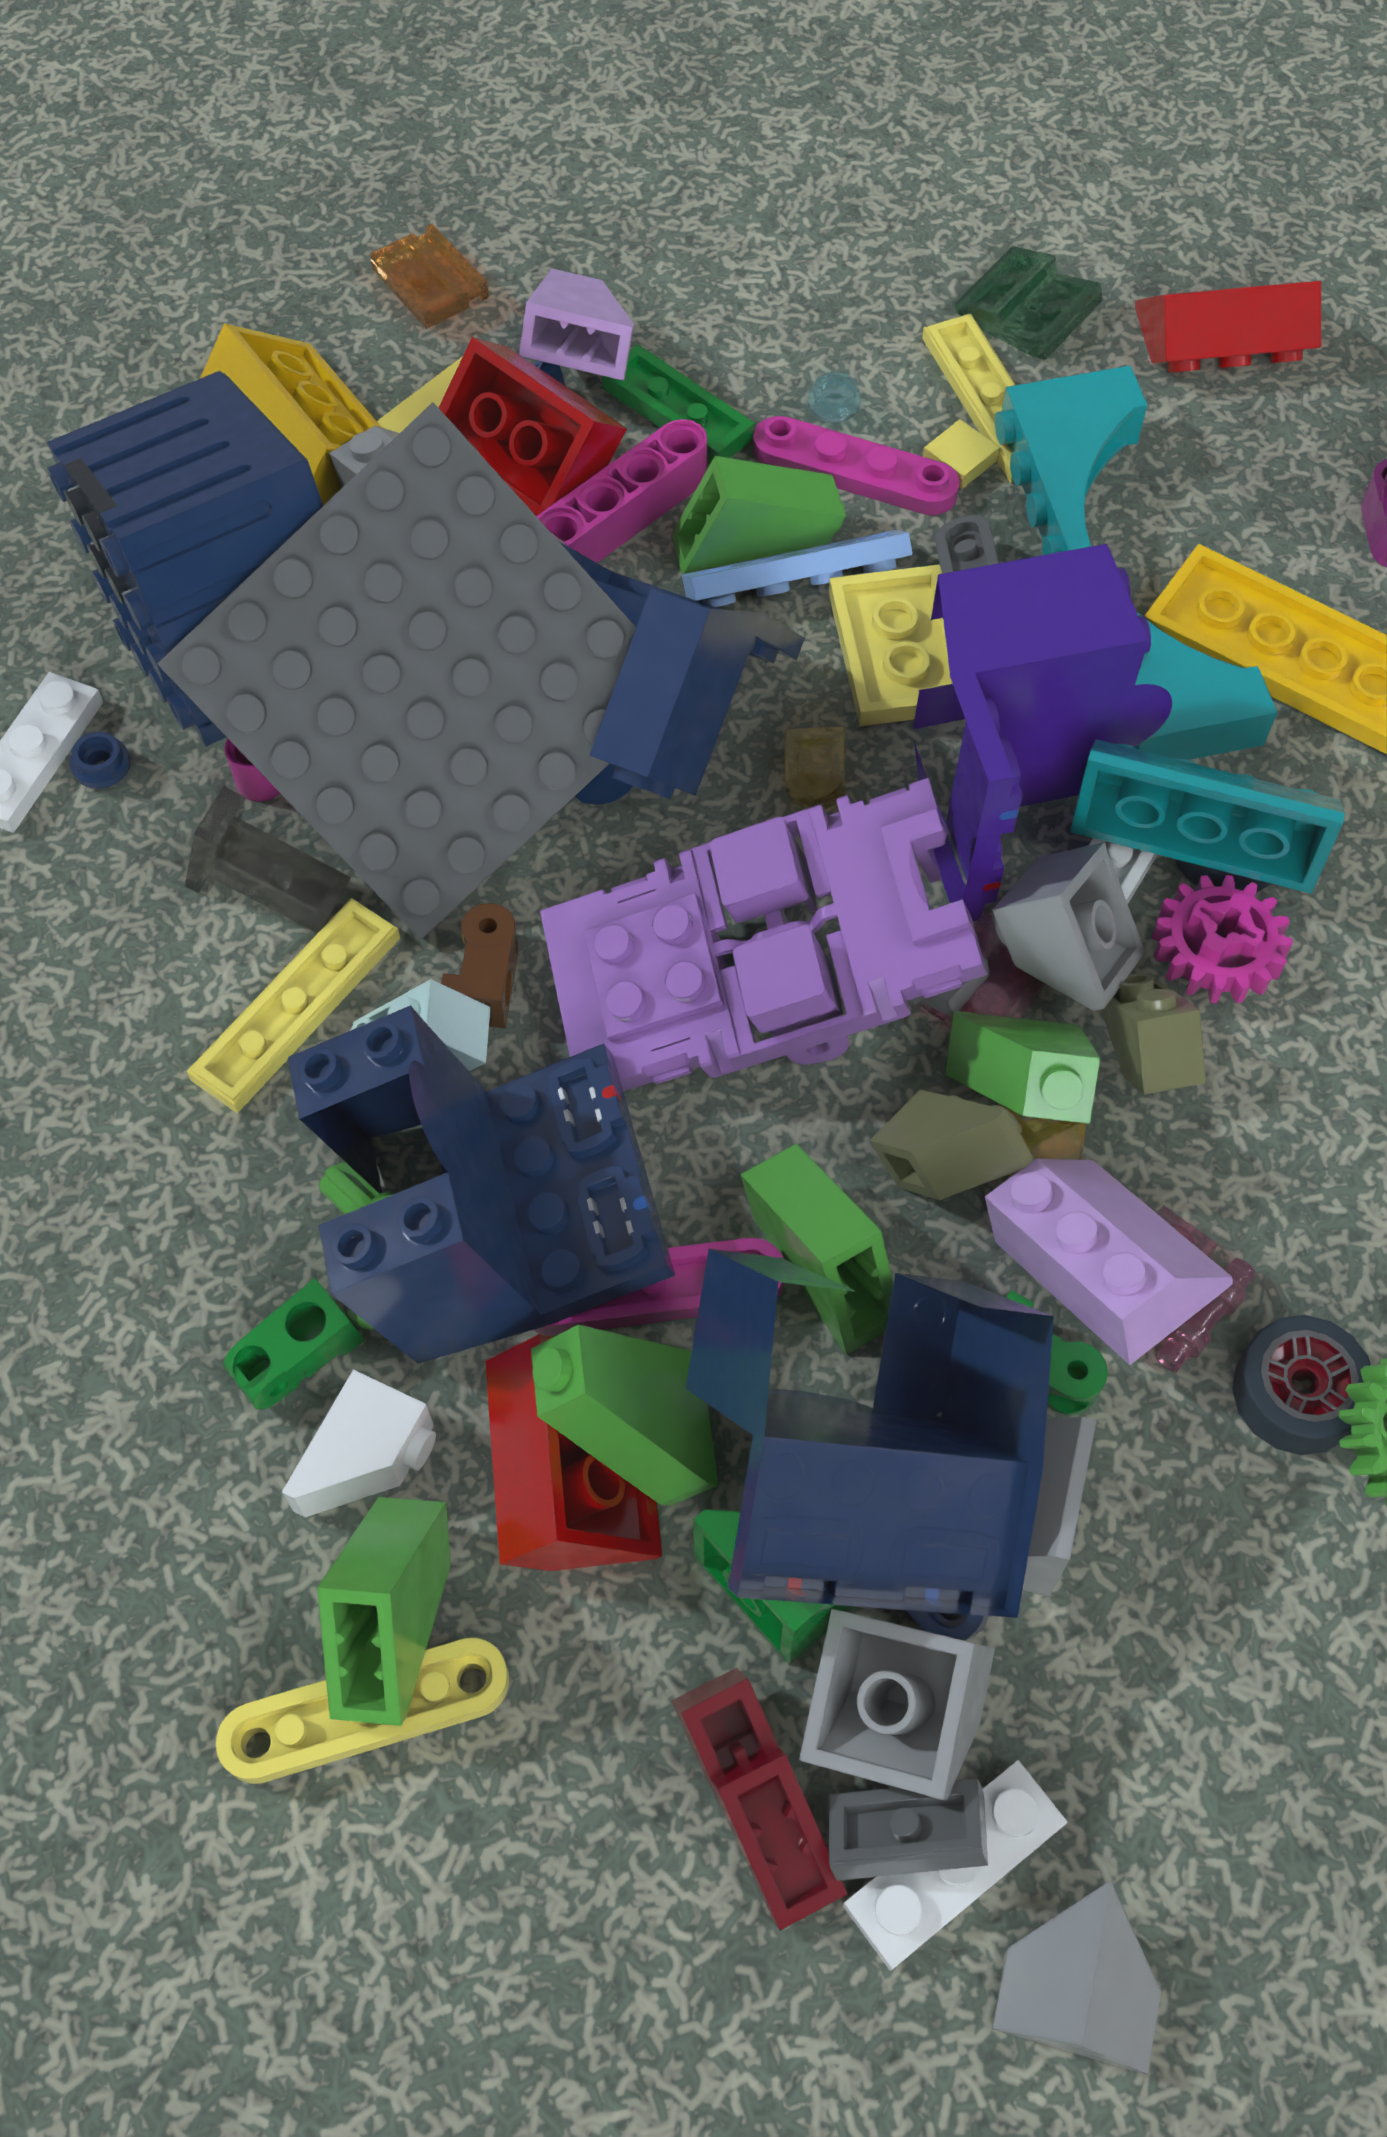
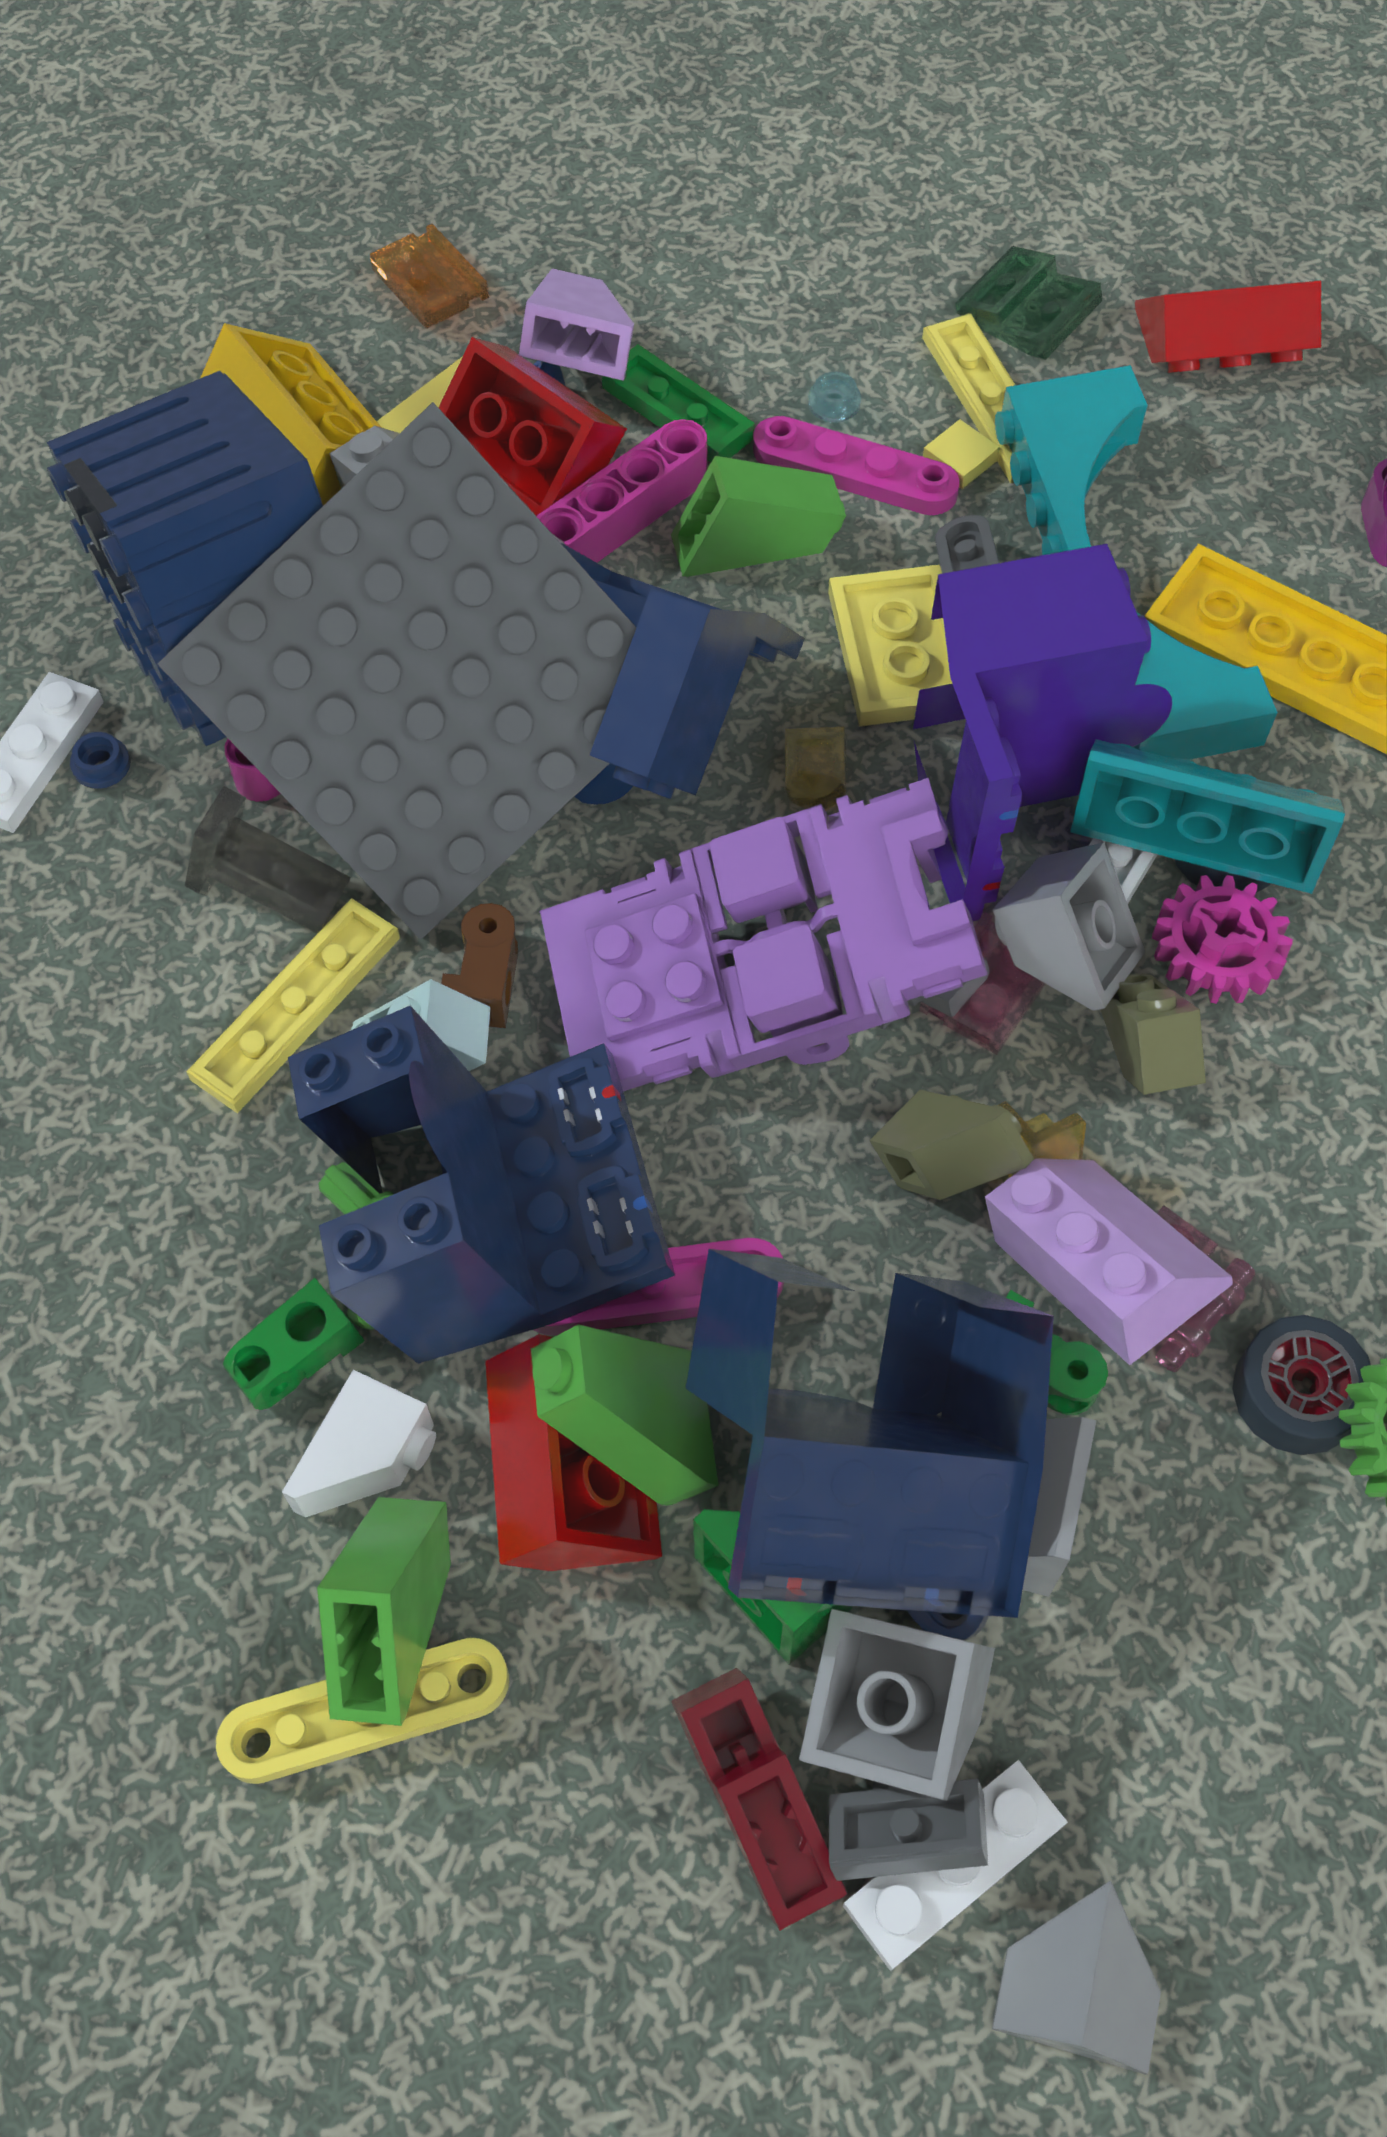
(772, 573): light blue plate -> none
(828, 1235): bright green slope -> none
(1025, 1064): bright green slope -> none

